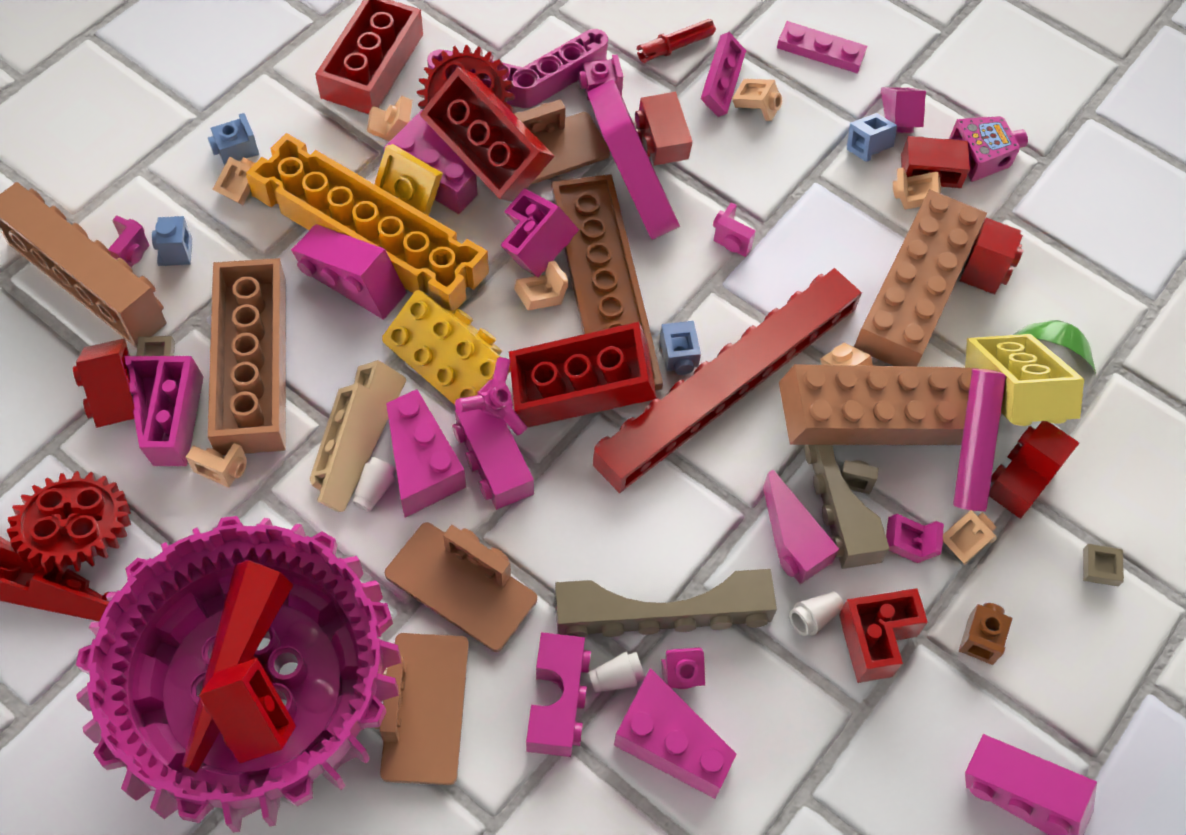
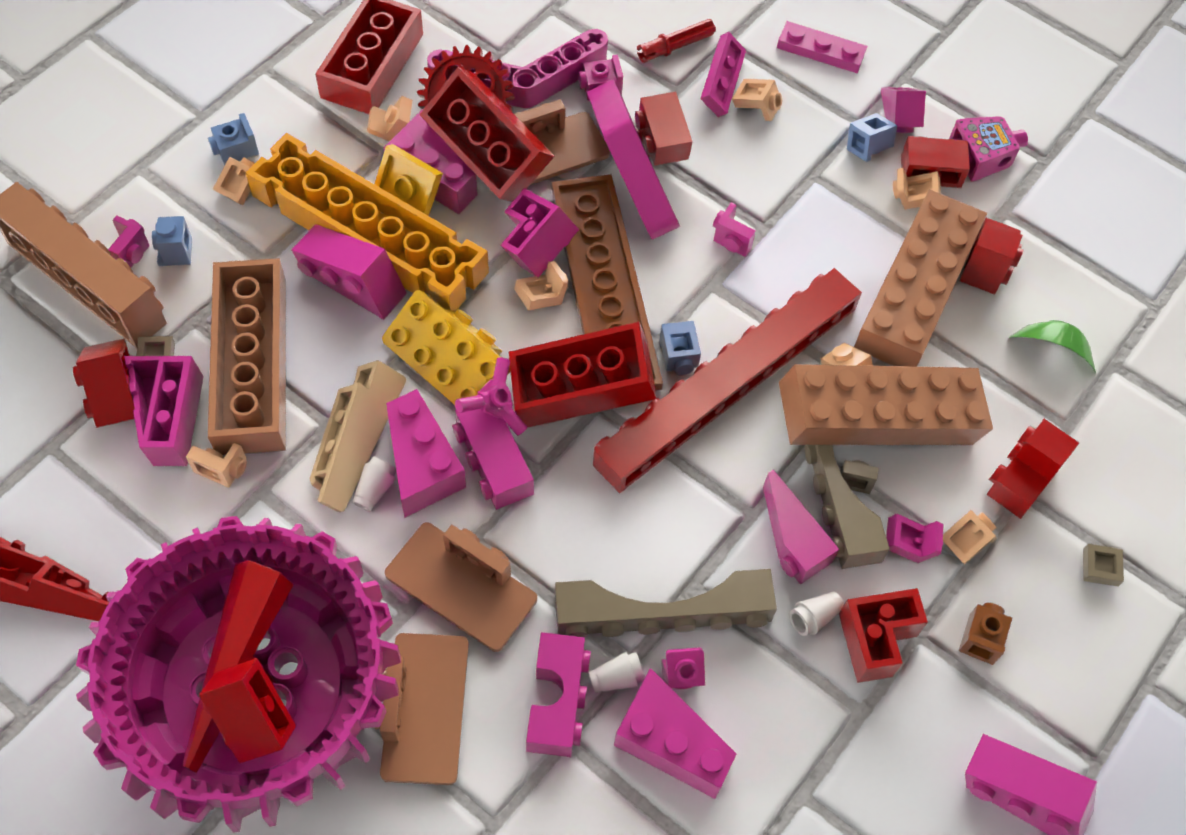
(69, 522): red gear -> none
(979, 439): dark pink brick -> none
(1036, 380): light yellow brick -> none

